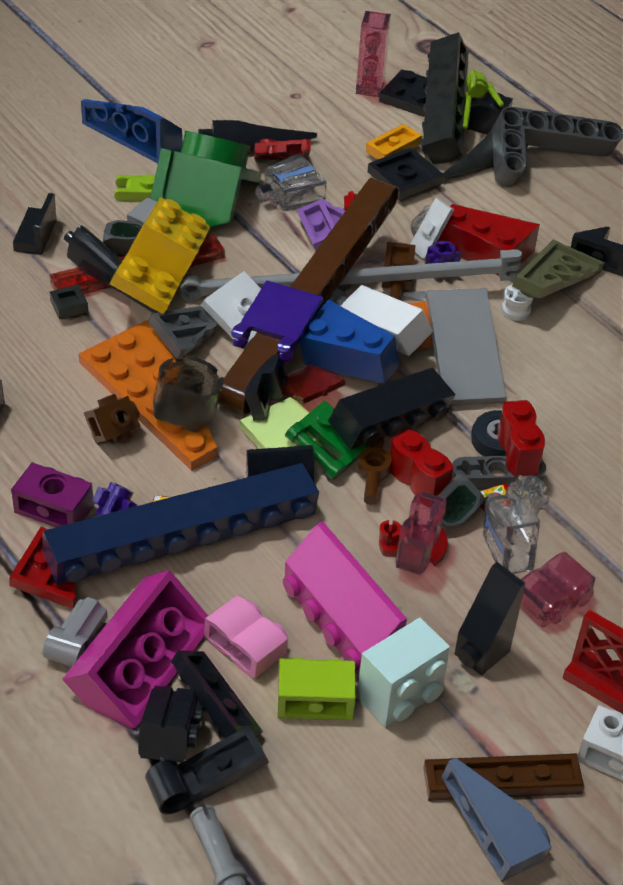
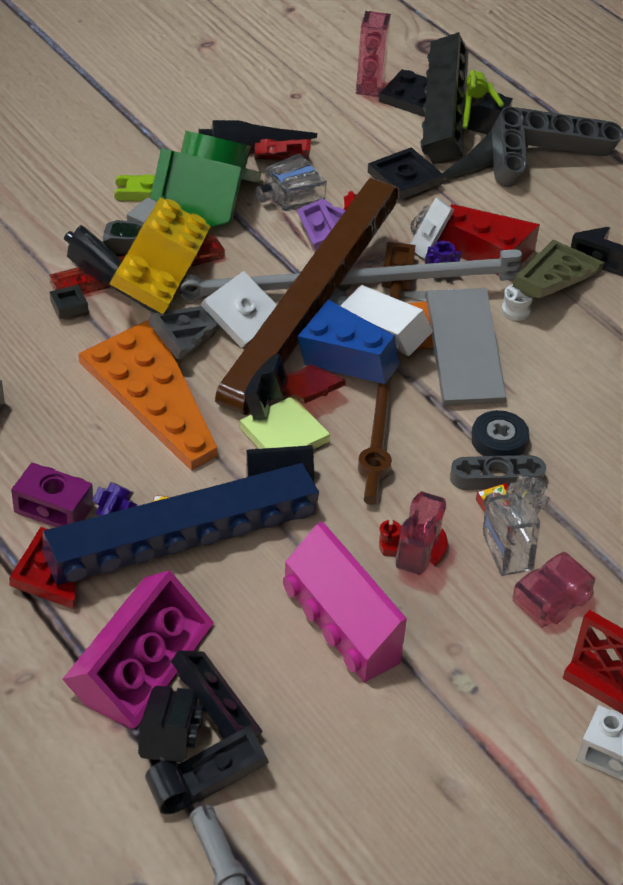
(36, 227): black panel -> none
(77, 632): light grey piece -> none
(113, 419): reddish brown brick -> none
(132, 127): blue wedge -> none
(187, 393): clear smoke brick -> none
(246, 636): bright pink brick -> none
(280, 314): dark purple flag -> none
(316, 689): lime brick -> none
(318, 426): green plate -> none
(391, 408): black brick -> none
(393, 142): light orange plate -> none
(402, 672): light aqua brick -> none
(419, 464): red brick -> none
(461, 500): rock -> none
(491, 620): black slope -> none
(500, 824): sand blue slope -> none
(513, 775): reddish brown tile -> none
(521, 438): red brick -> none

